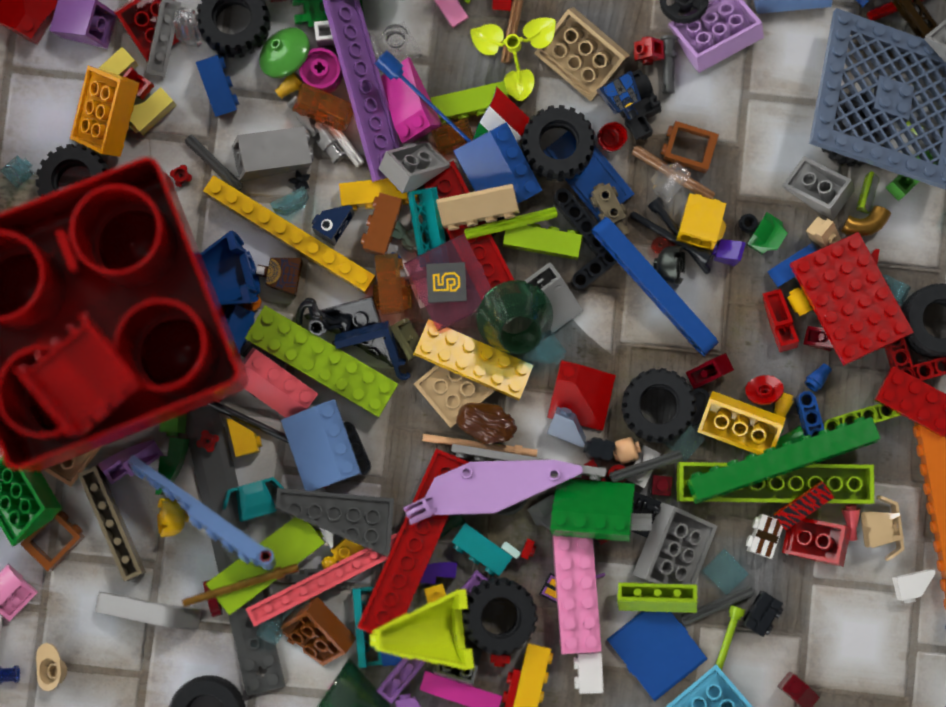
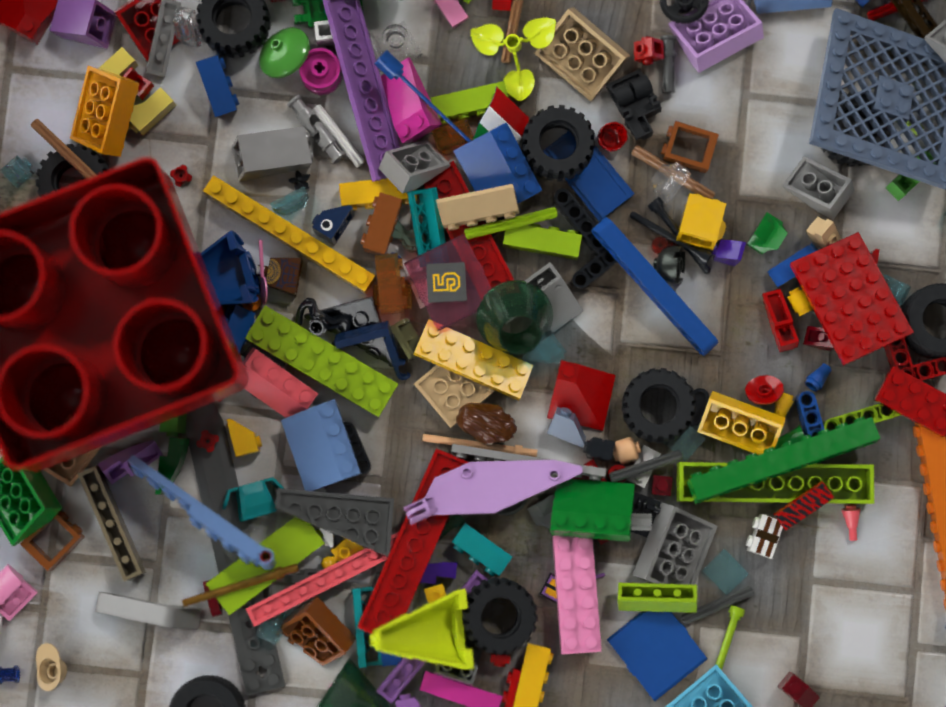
(62, 149): none -> medium nougat axle
(72, 259): red plate -> none
(81, 378): red windscreen -> none
(170, 517): yellow cylinder -> none
(213, 163): dark grey axle -> none
(248, 420): black bar -> none
(263, 285): none -> bright pink piece
(289, 85): yellow cone -> none
(323, 107): clear orange brick -> none
(510, 549): light aqua tile -> none
(528, 549): red plate -> none
(589, 672): white brick -> none
(608, 204): dark tan brick -> none
(621, 95): torso -> none
(709, 371): dark red slope -> none
(748, 217): black plate -> none
(762, 614): black brick -> none
(818, 541): red slope -> none
(867, 192): lime slope -> none
(869, 225): pearl gold cylinder -> none
(882, 528): tan piece -> none
(912, 584): white slope -> none

